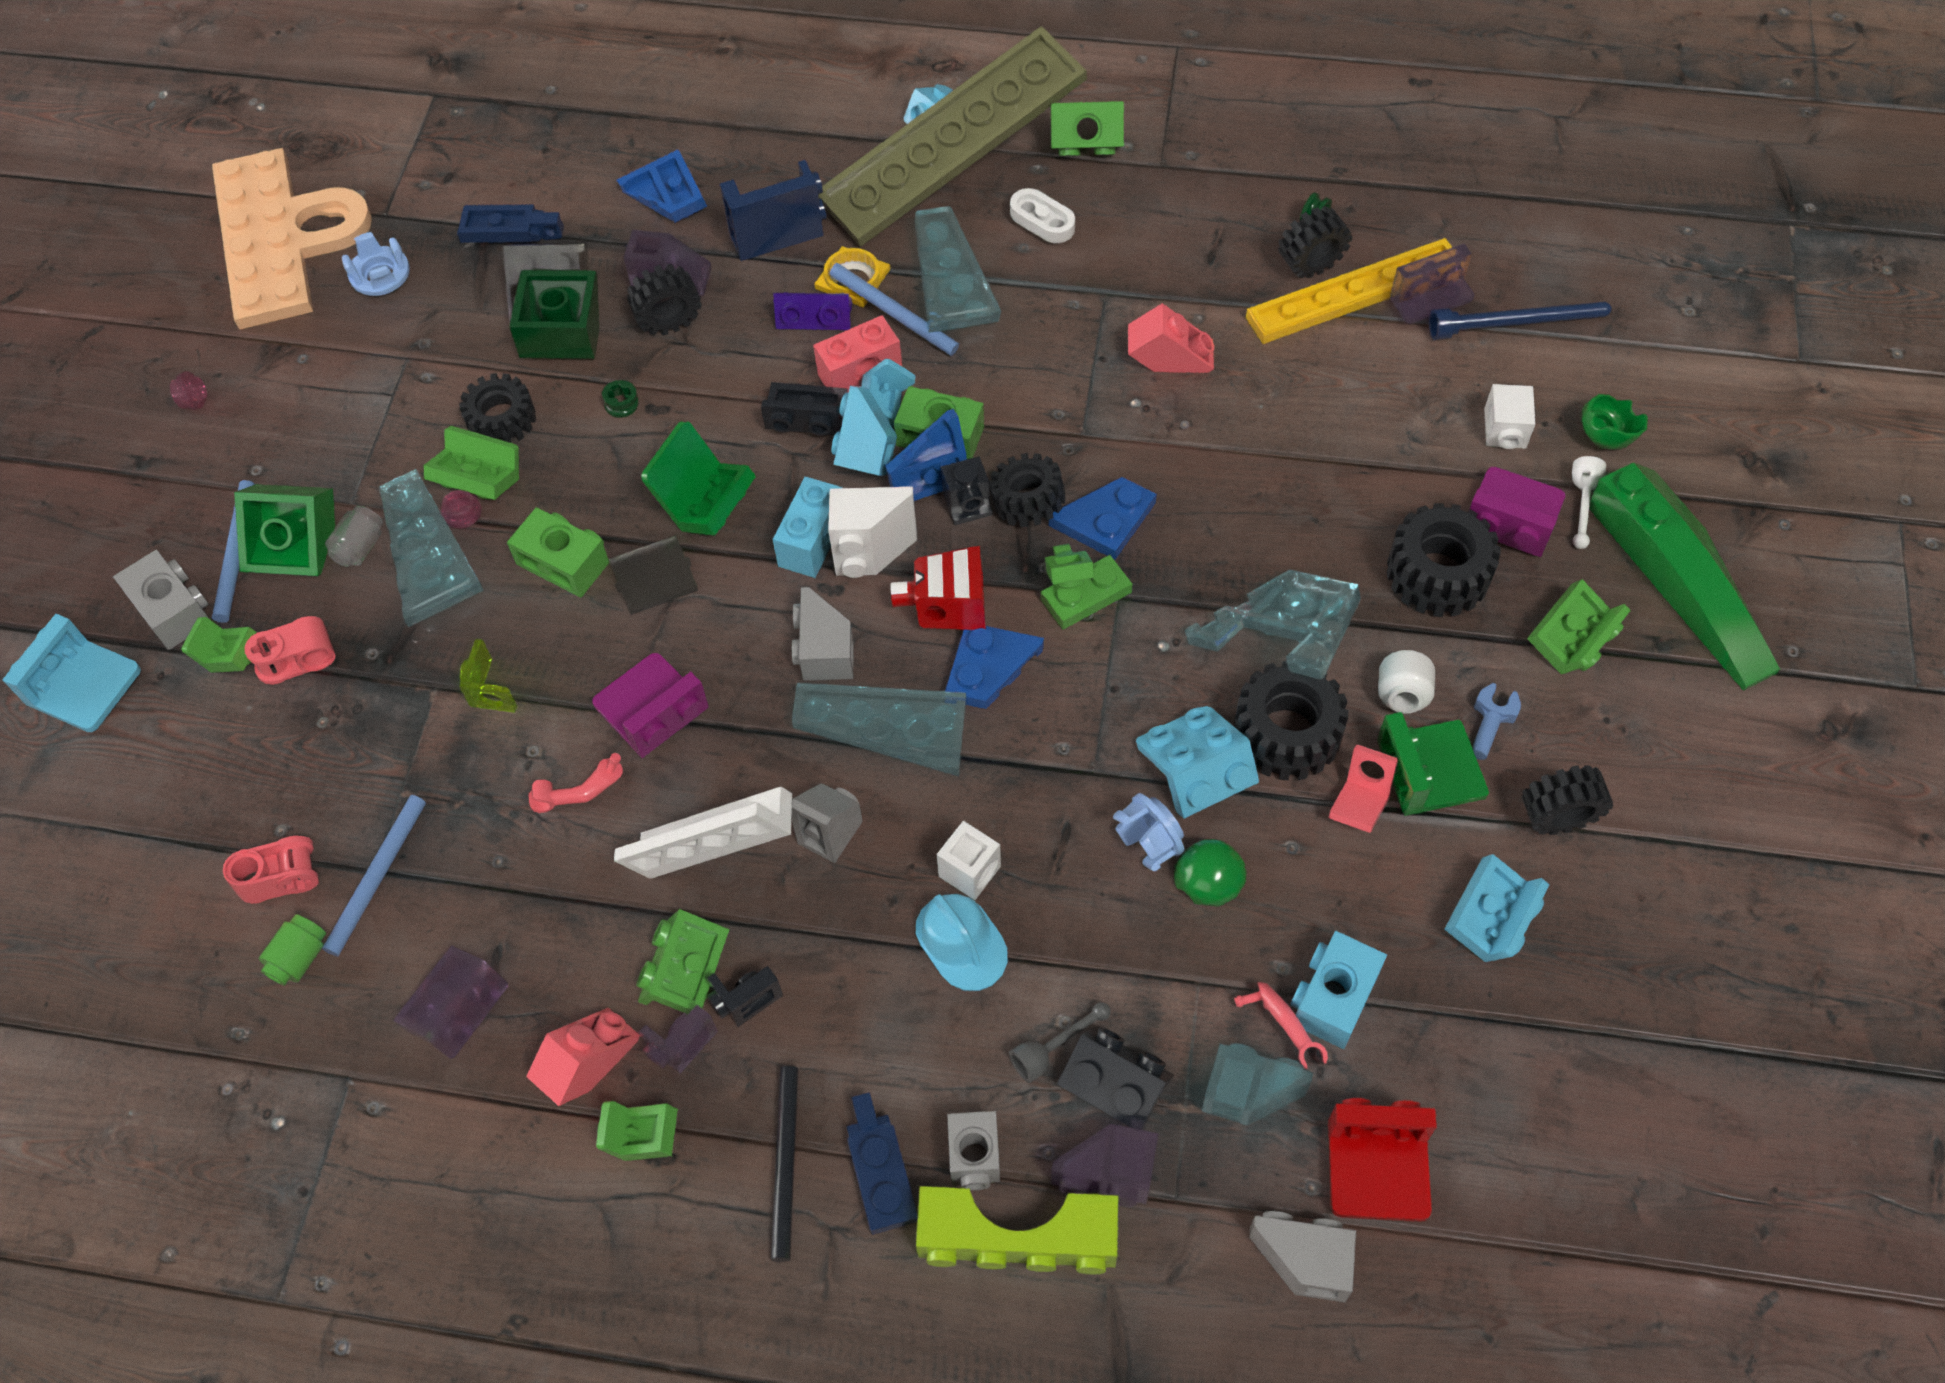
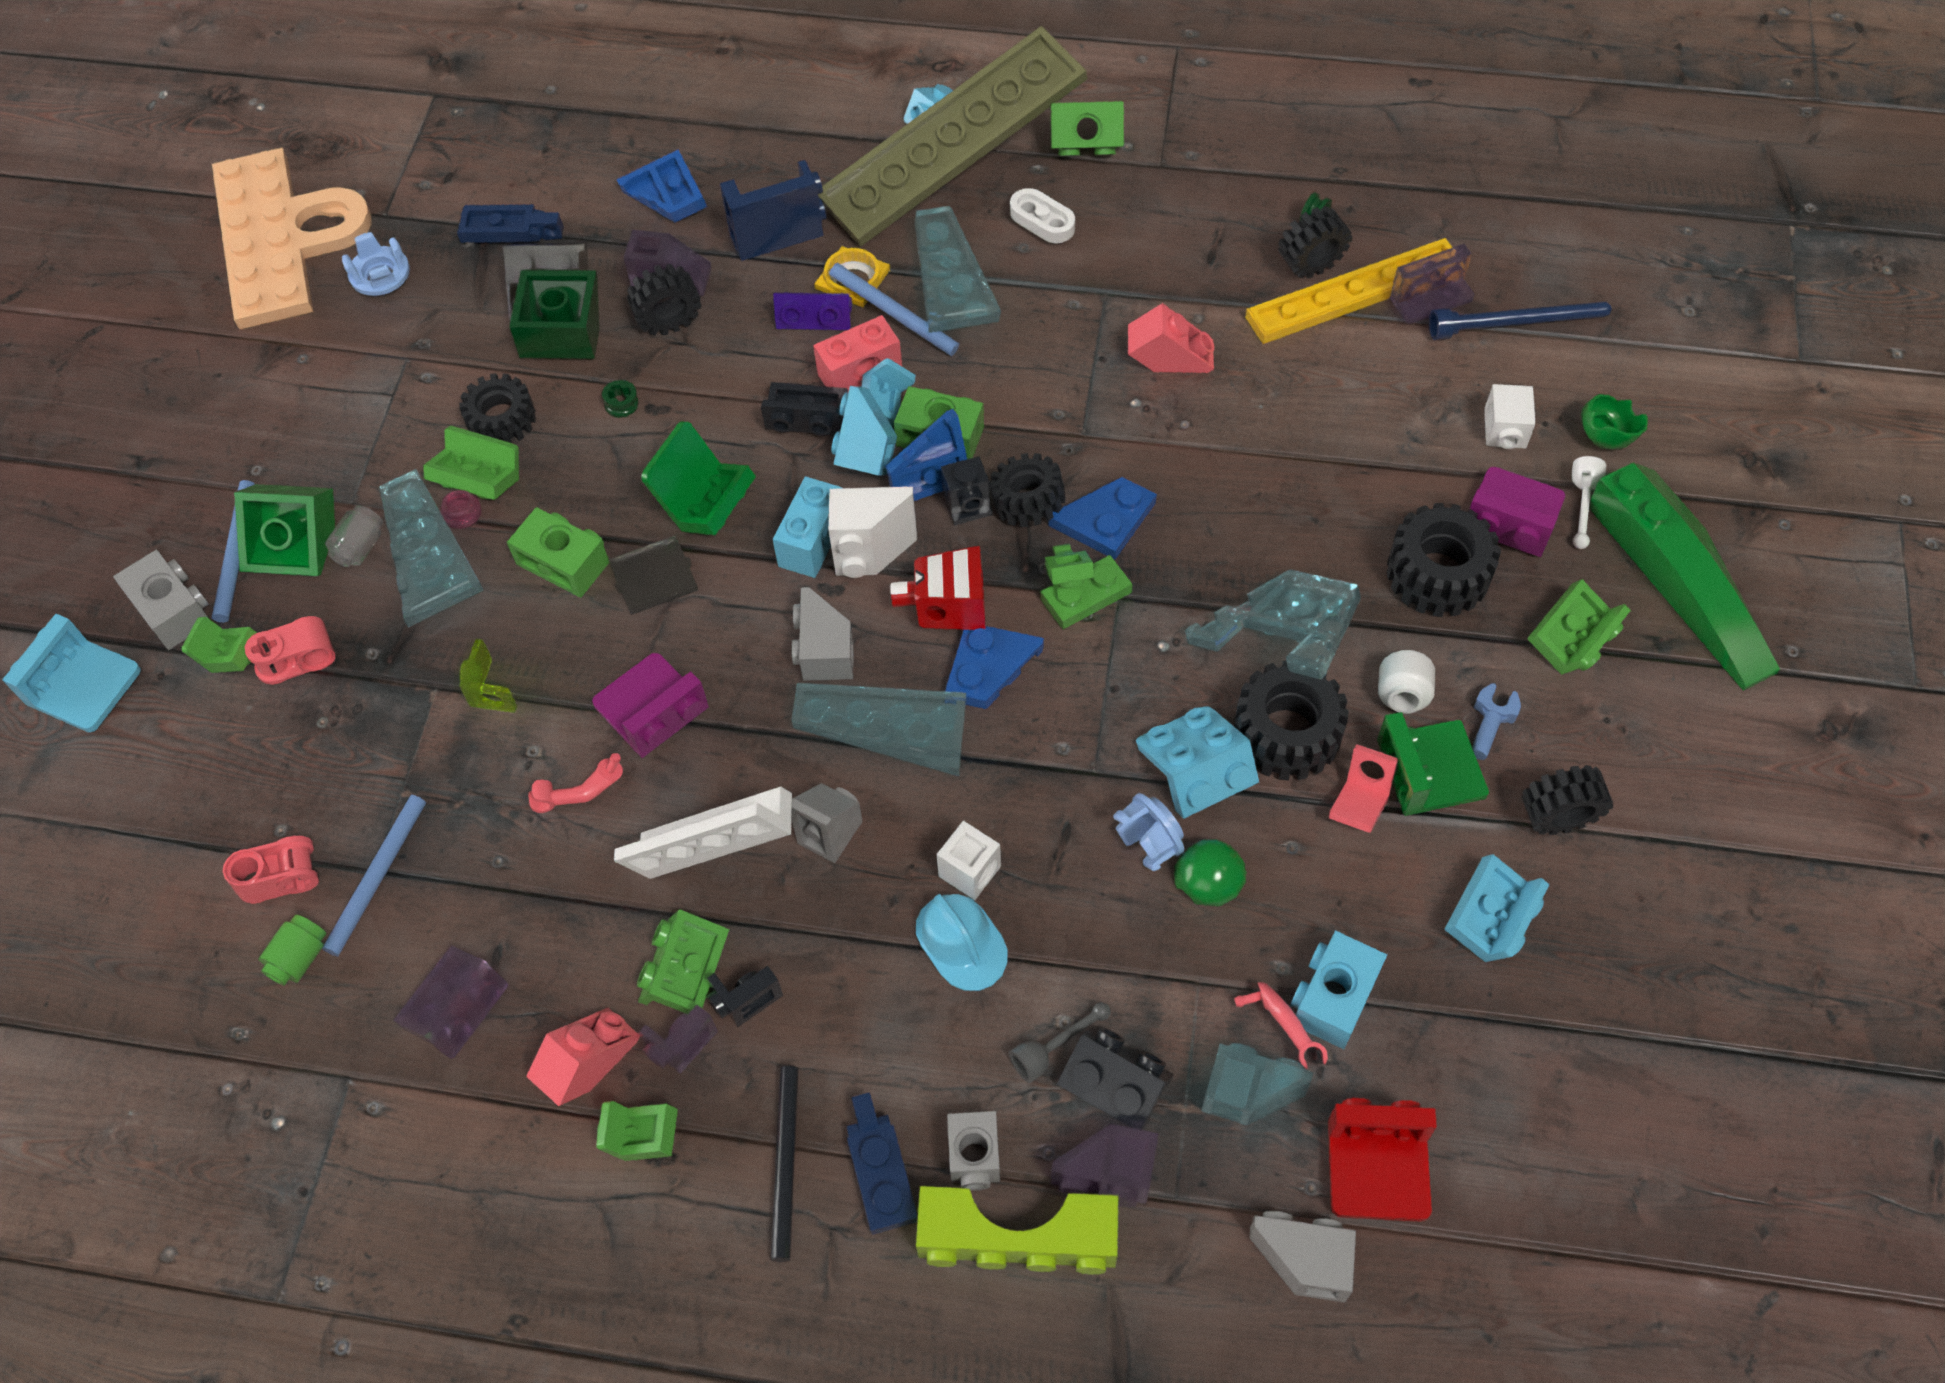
(188, 391): clear pink plate -> none

